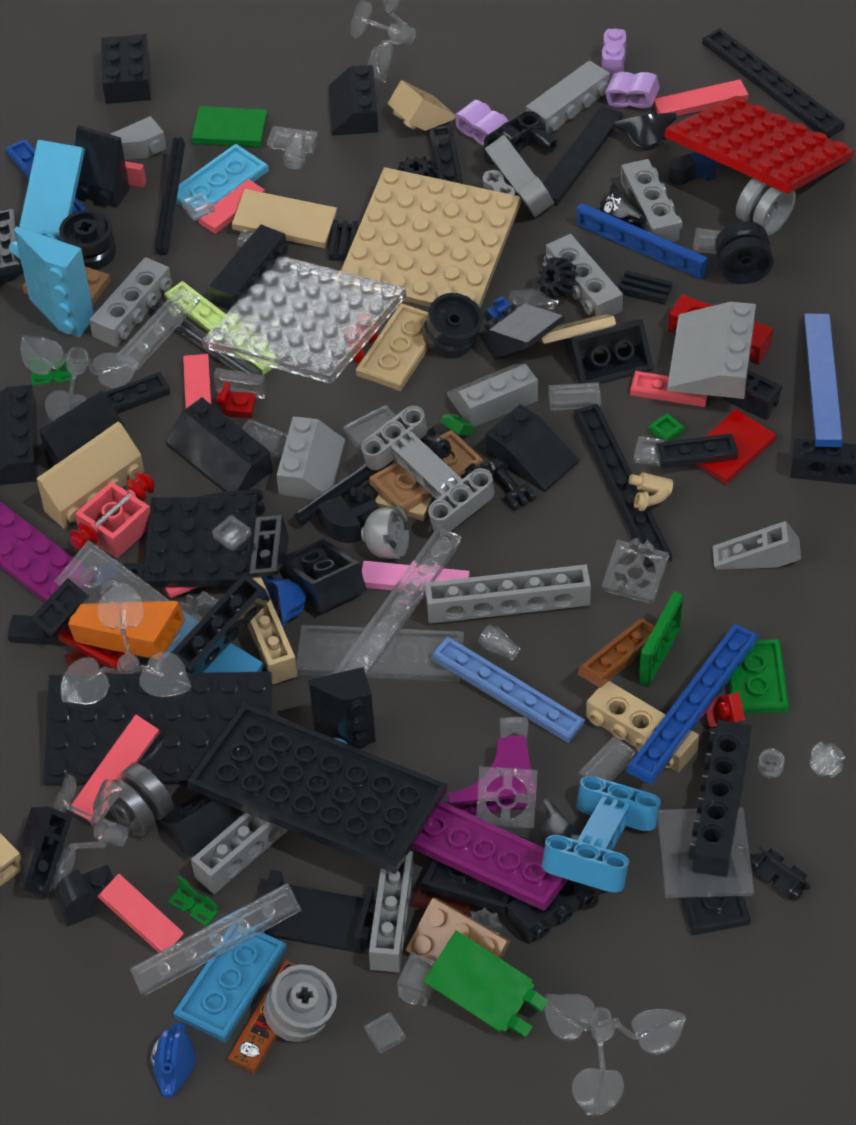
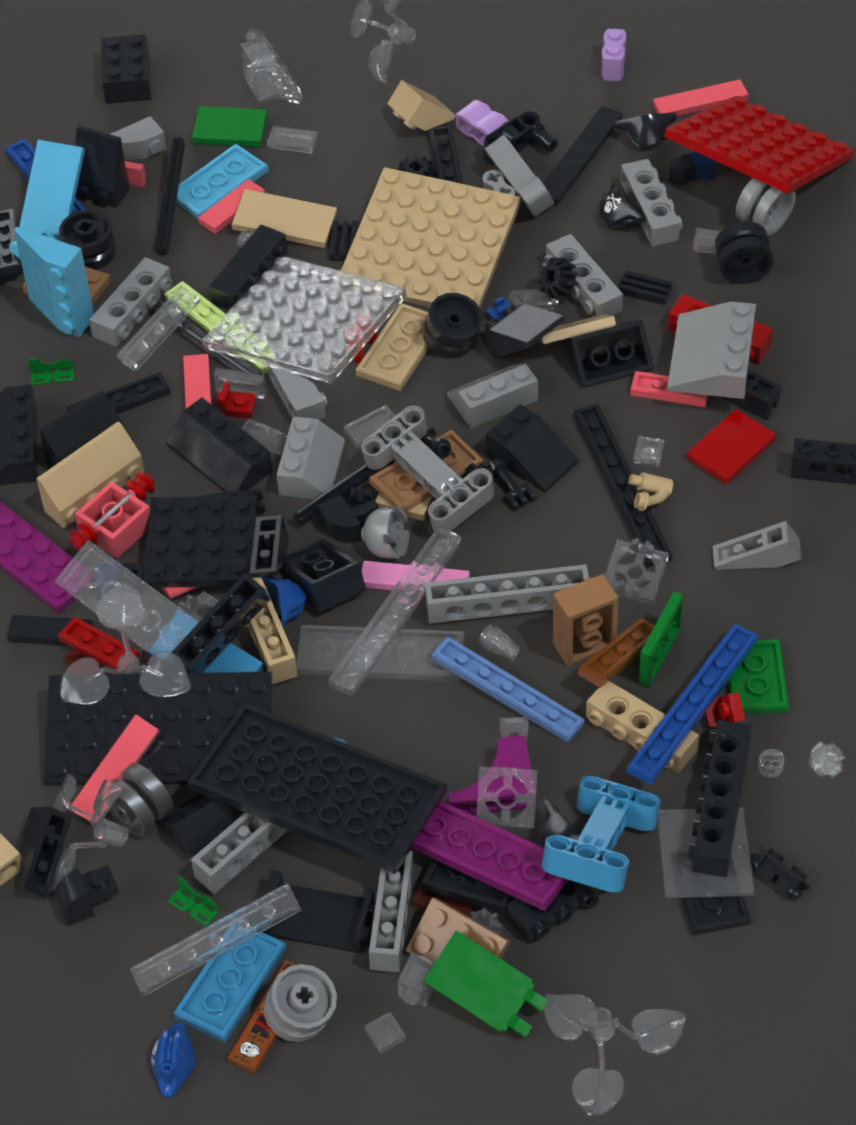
(44, 354): clear plant -> none
(59, 607): black hinge -> none
(140, 914): coral tile -> none
(151, 636): orange slope -> none
(197, 206): clear tile -> none
(231, 532): clear plate -> none
(266, 71): none -> clear slope
(295, 156): clear cone -> none
(298, 394): none -> light grey slope
(343, 707): black slope -> none
(354, 102): black slope -> none
(458, 424): green tile -> none
(570, 96): light grey brick -> none
(573, 396): clear tile -> none
(584, 619): none -> medium nougat brick
(609, 760): clear tile -> none
(632, 89): lavender brick -> none
(641, 241): blue tile -> none
(666, 428): green tile -> none
(696, 450): black tile -> none
(773, 83): black tile -> none
(822, 381): tile -> none

